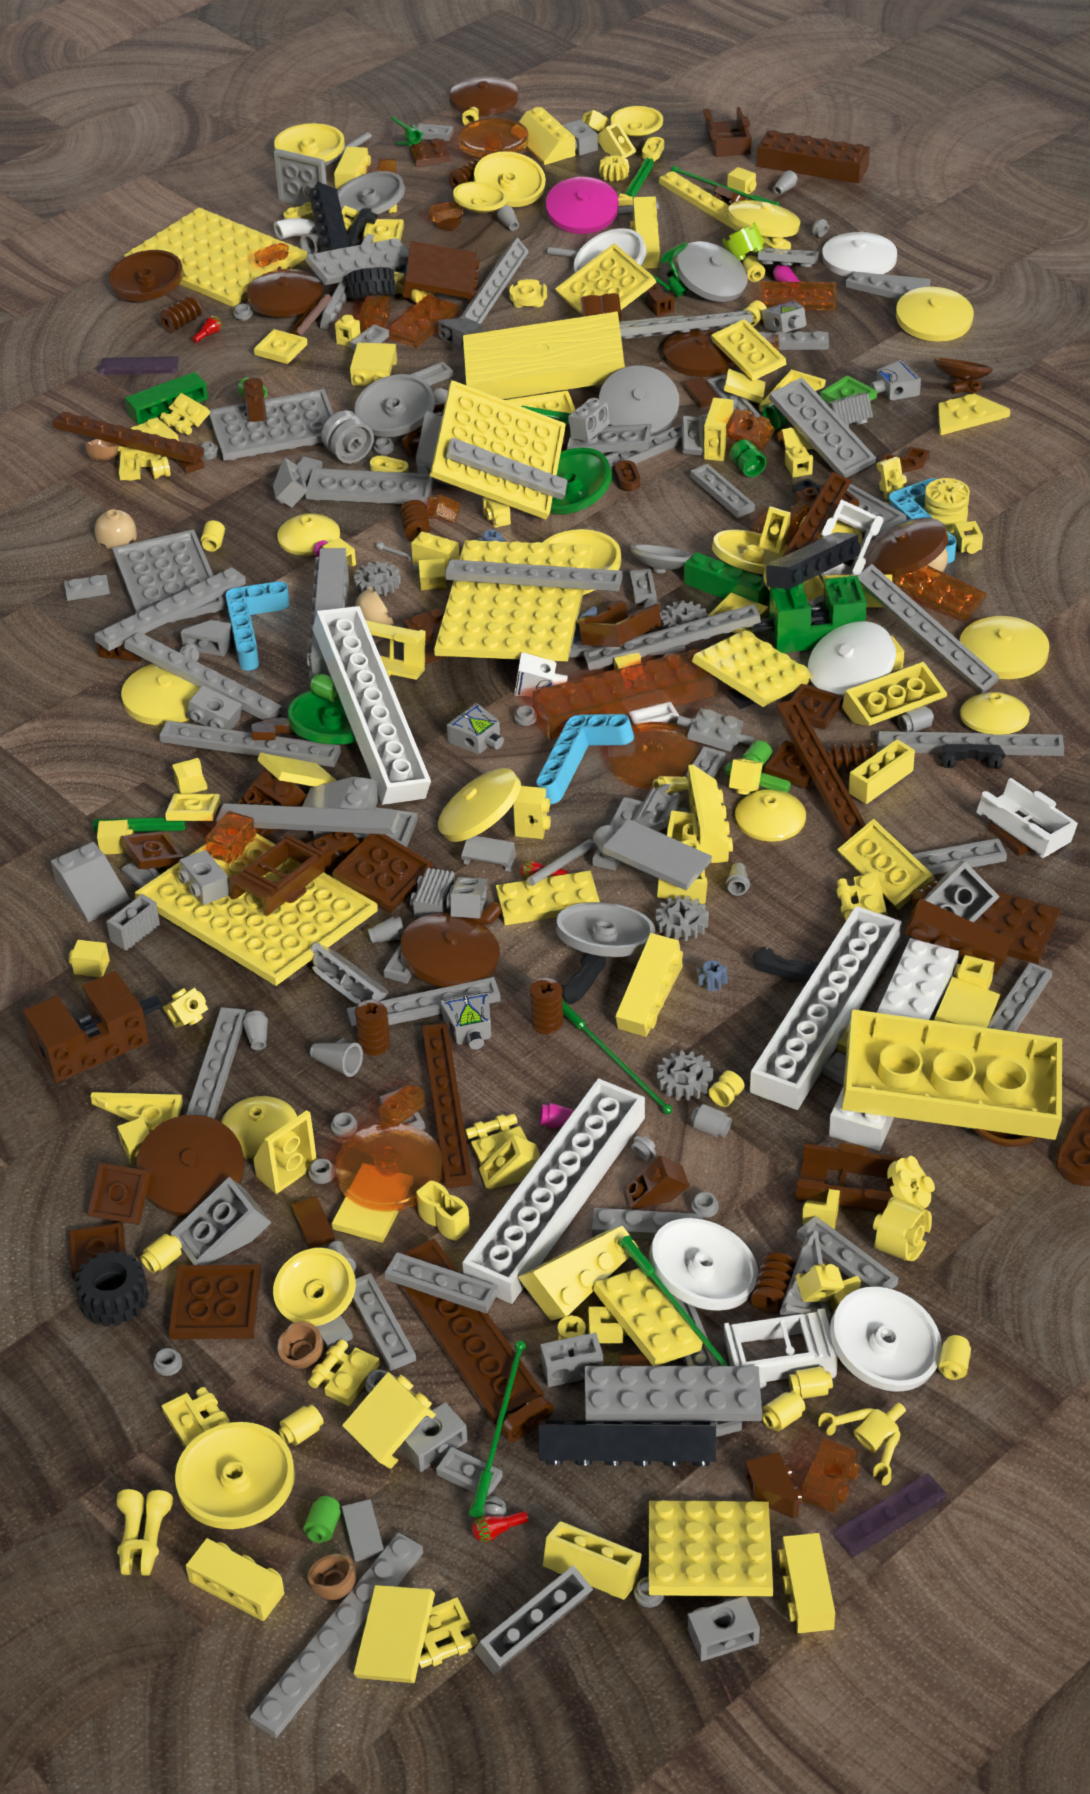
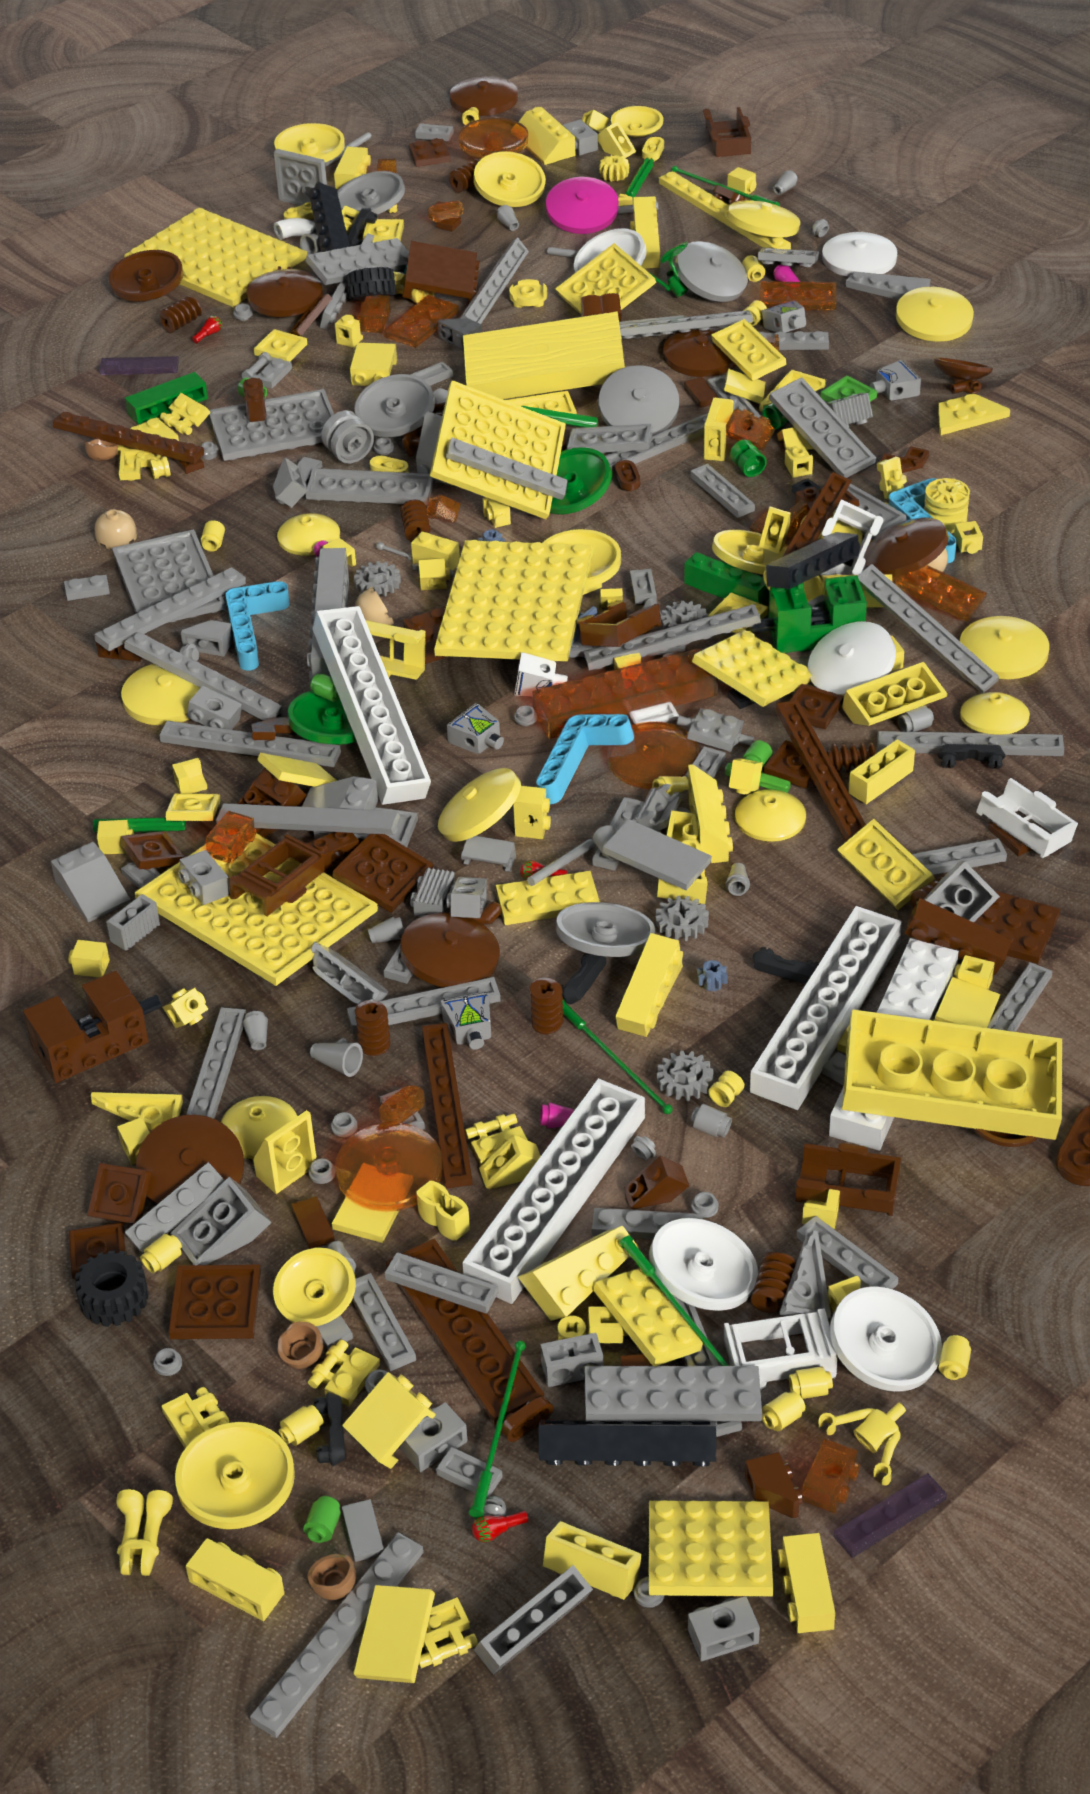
(174, 1207): none -> light grey plate
(271, 254): clear orange plate -> none
(272, 373): none -> light grey plate
(335, 1450): none -> black piece
(374, 334): light grey plate -> none
(412, 134): green plant -> none
(480, 197): light yellow dish -> none
(534, 575): light grey plate -> none
(589, 419): light grey brick -> none
(609, 596): none -> light yellow tile
(658, 301): reddish brown leg -> none
(660, 557): light grey dish -> none
(692, 435): light grey plate -> none
(744, 241): lime brick -> none
(813, 156): reddish brown brick -> none
(819, 1283): light yellow brick -> none
(869, 894): light yellow plate -> none
(902, 1229): light yellow brick -> none
(910, 1182): light yellow plate -> none

